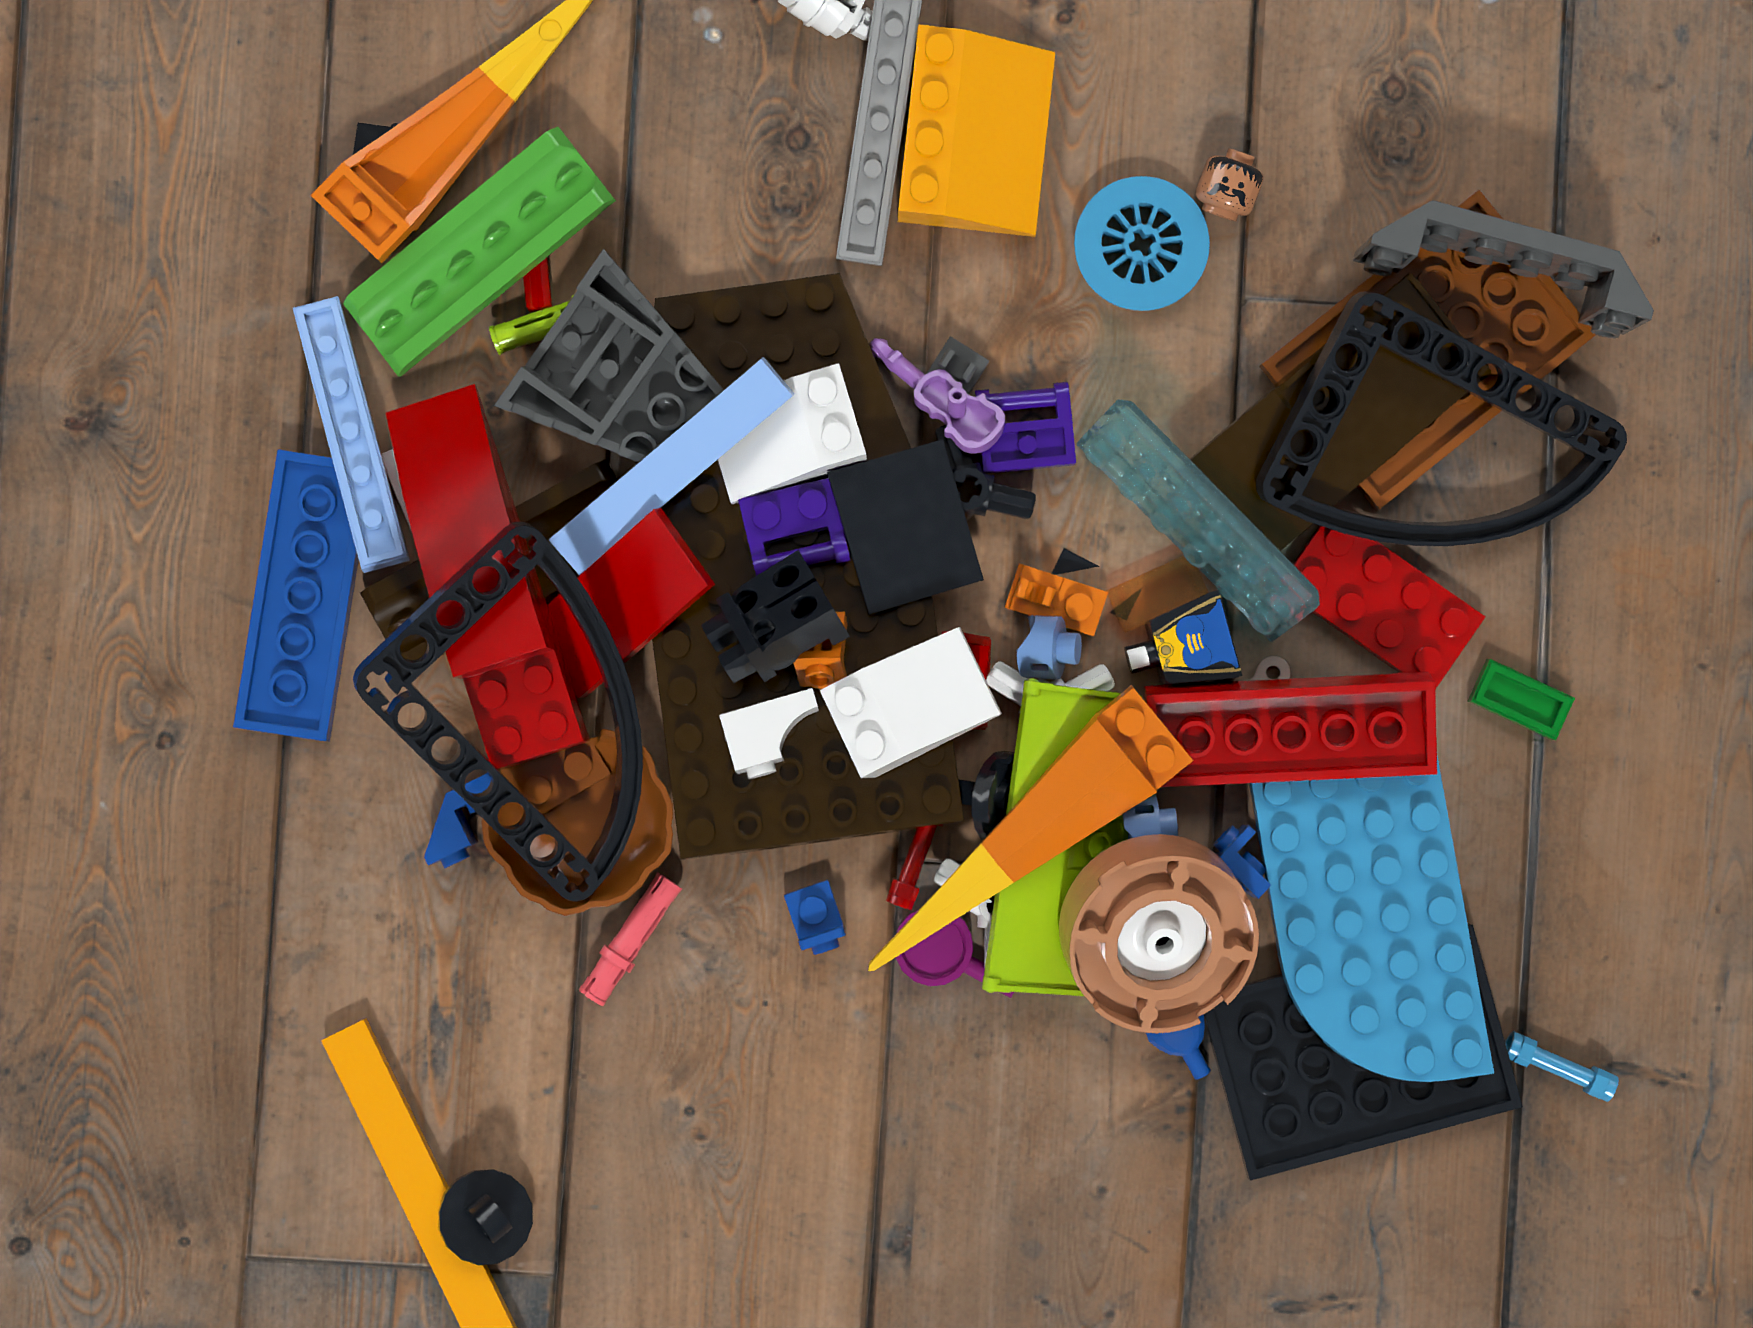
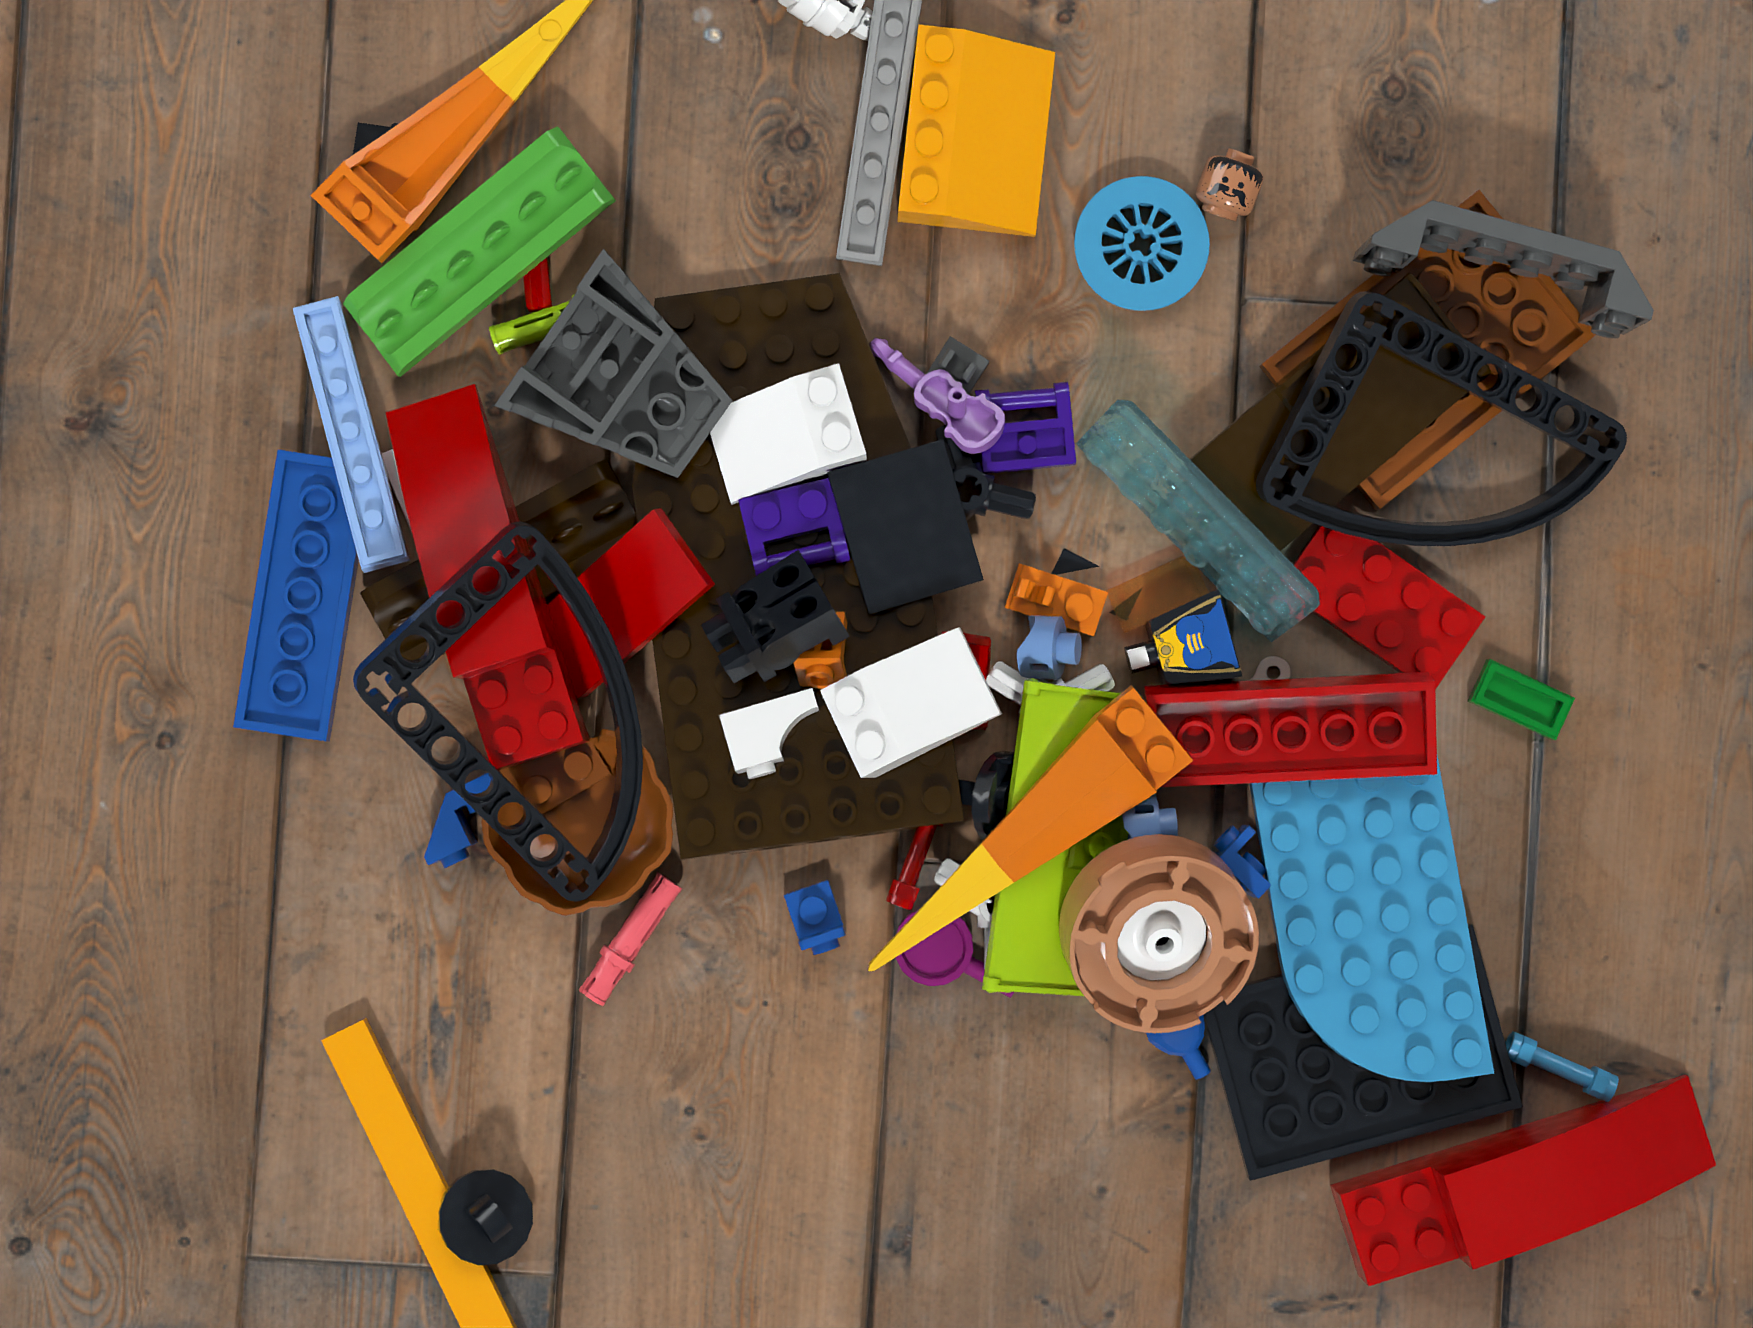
(672, 465): light blue tile -> none
(1523, 1183): none -> red slope

